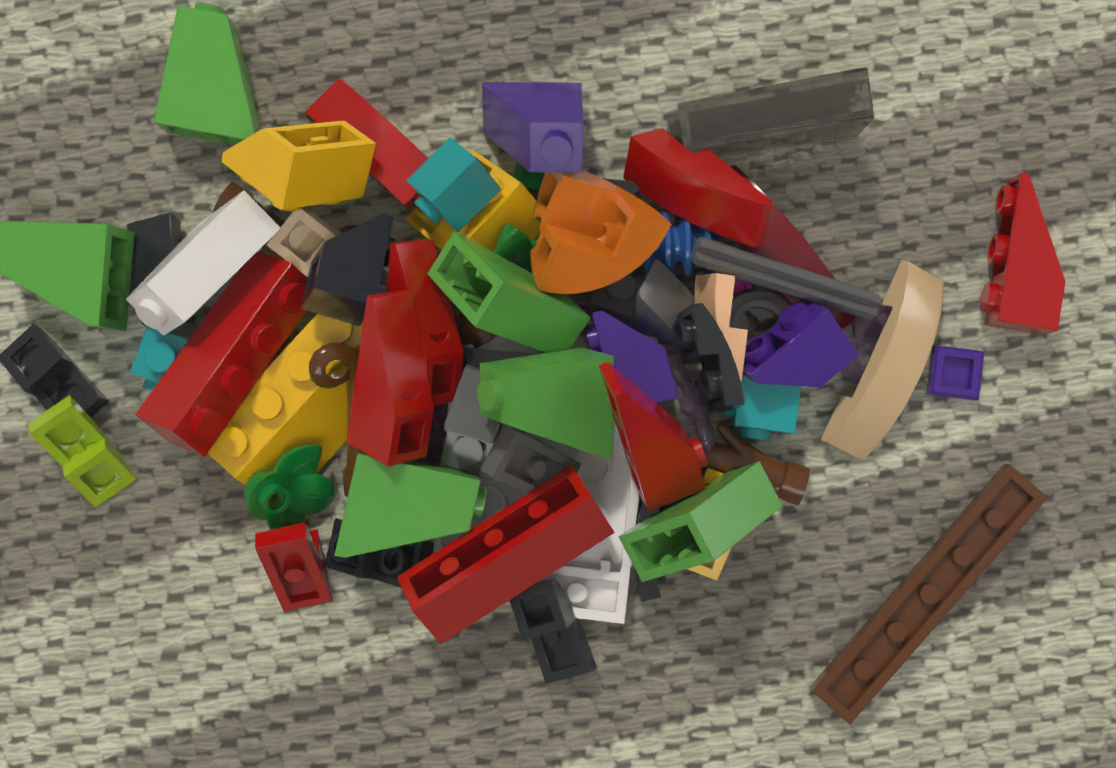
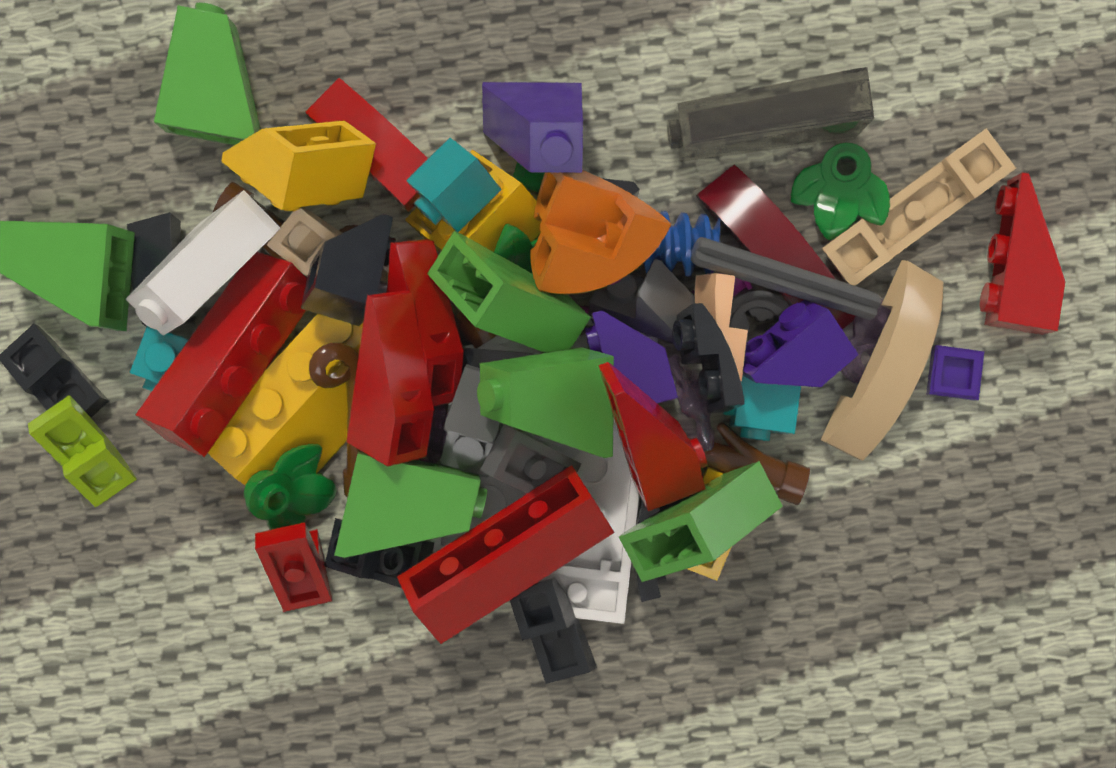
(697, 187): red slope -> none
(840, 197): none -> green plate
(920, 208): none -> tan slope
(928, 593): reddish brown plate -> none

